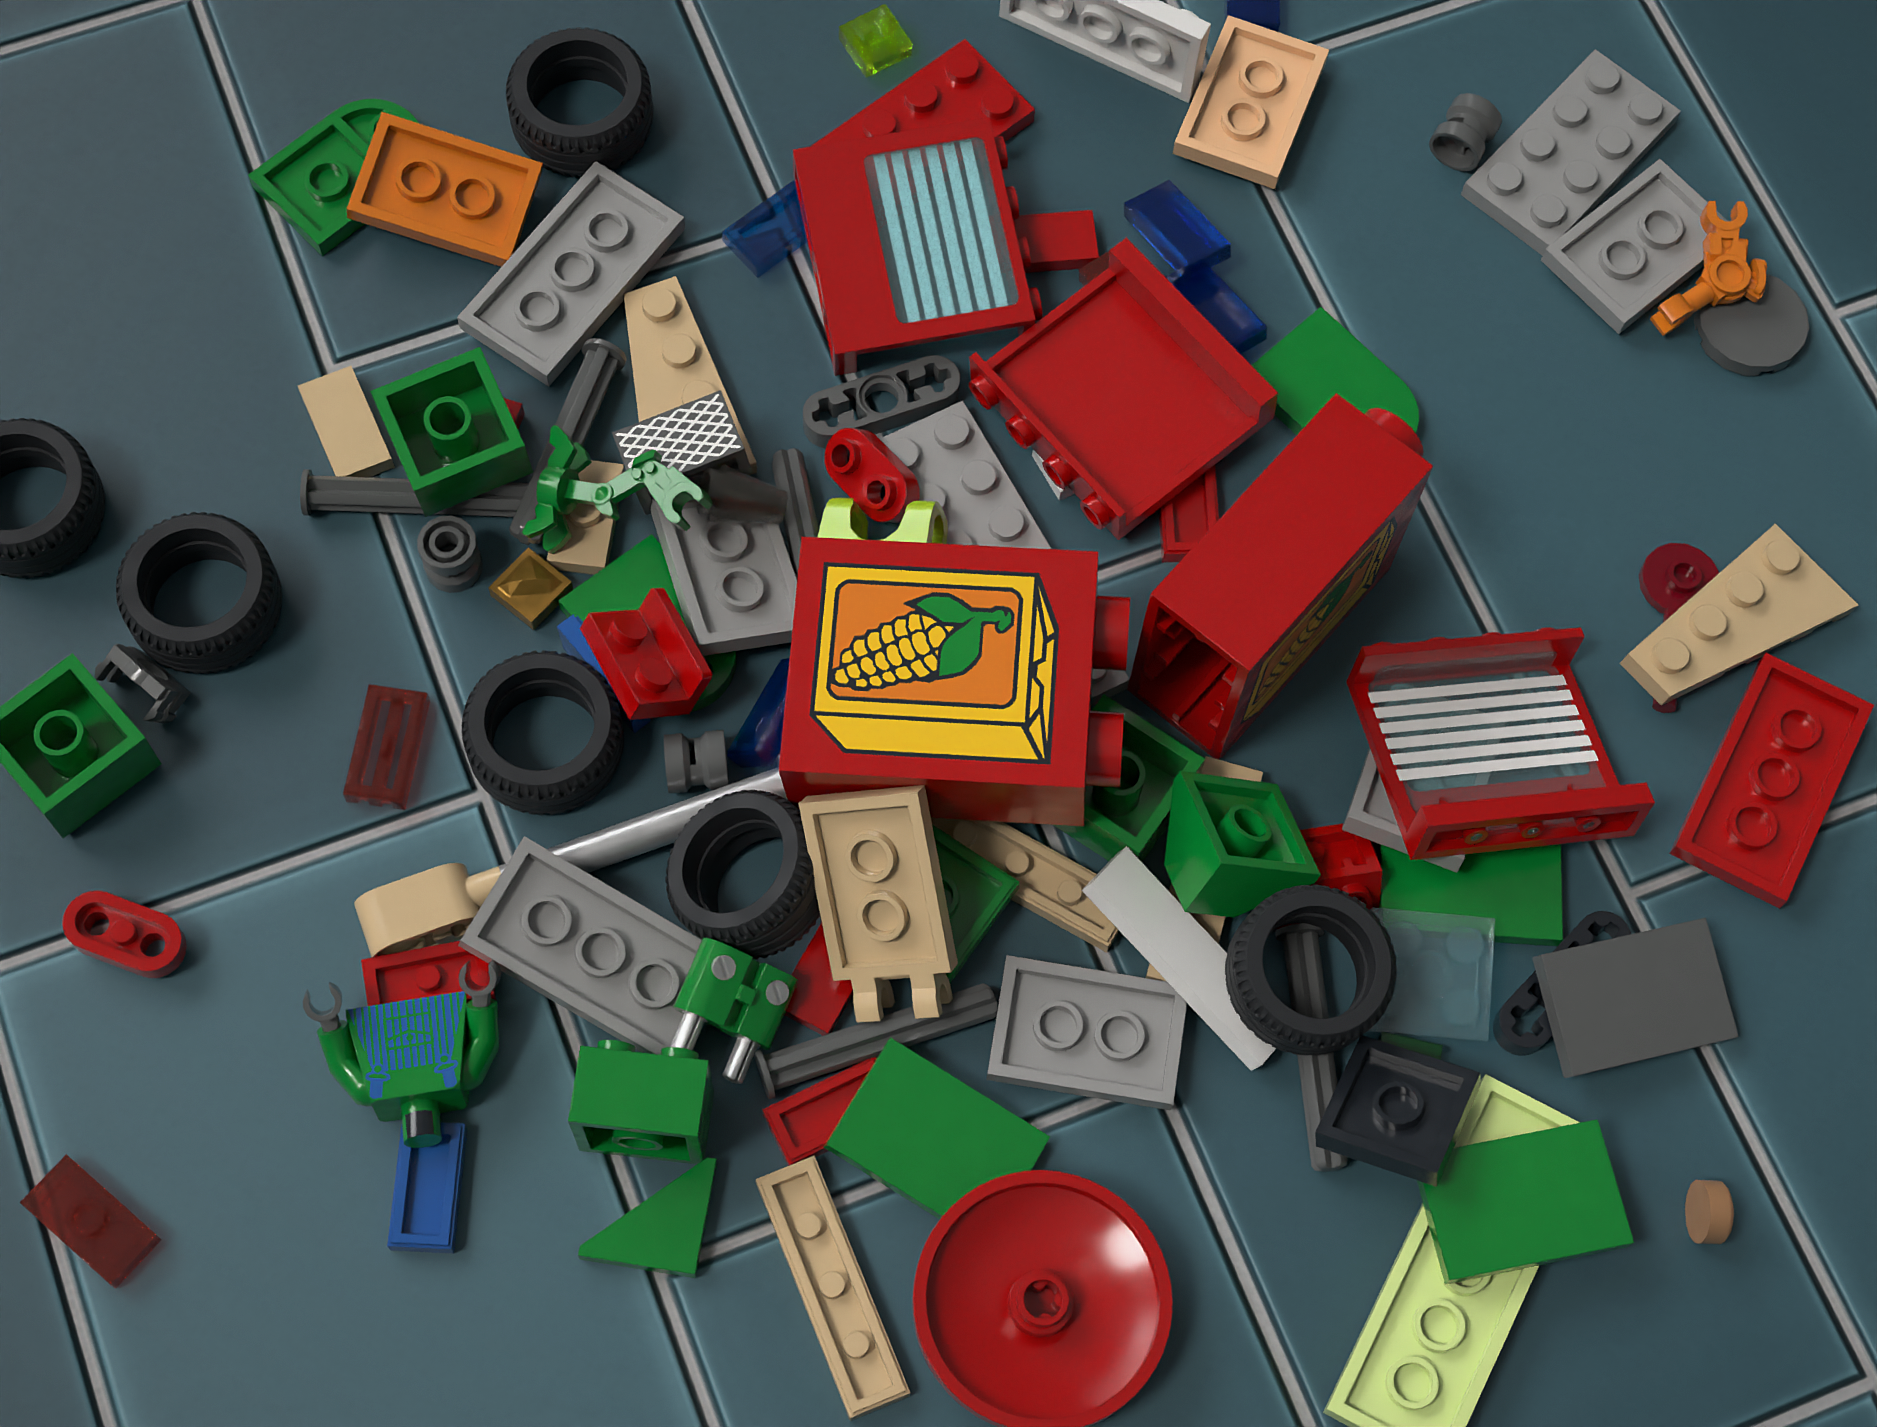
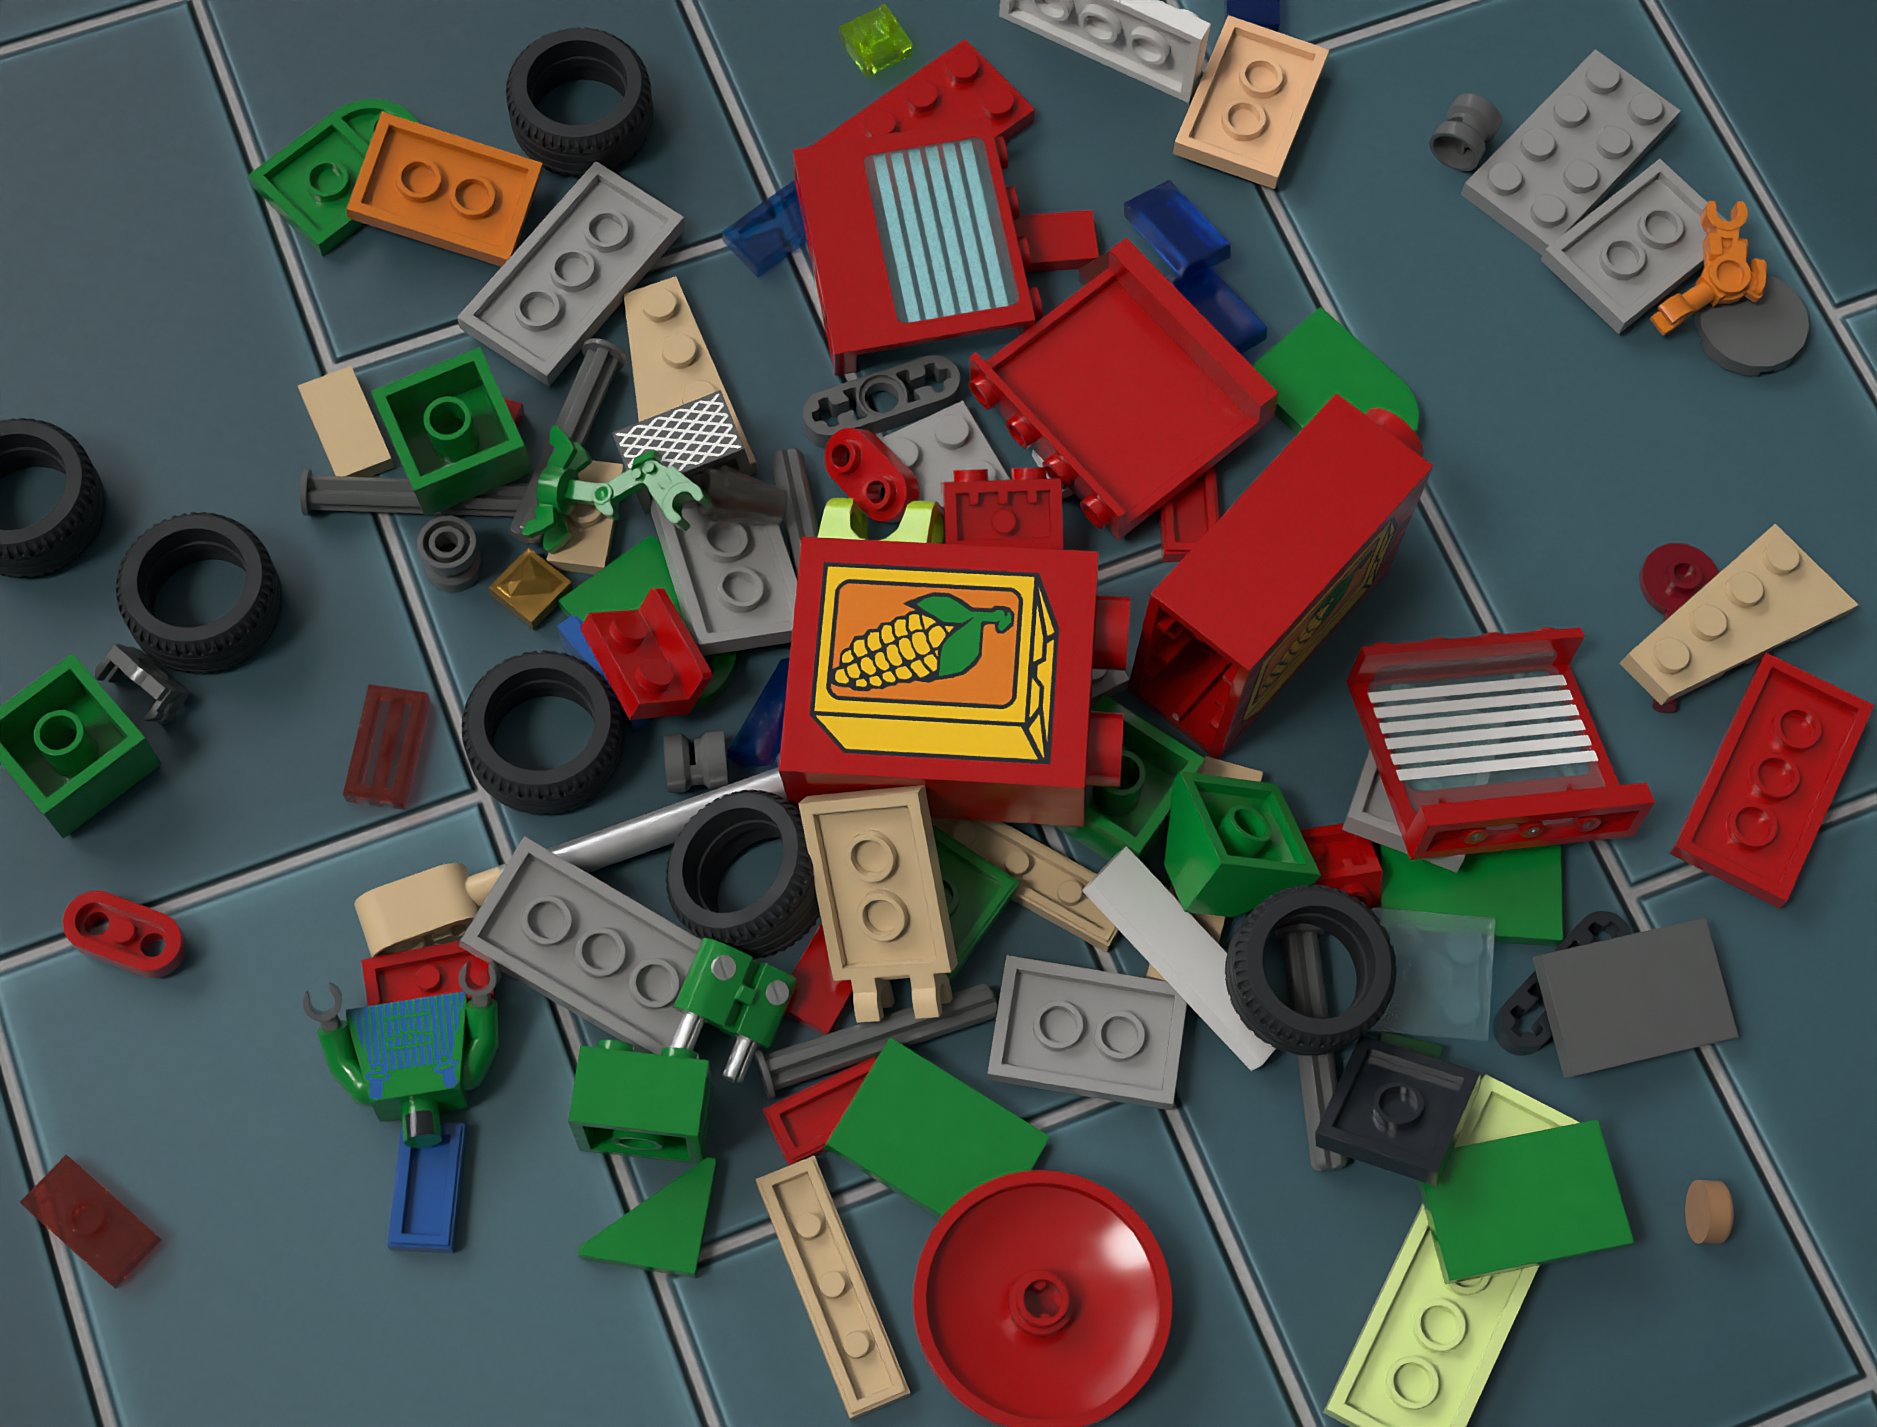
(1003, 512): none -> red bracket

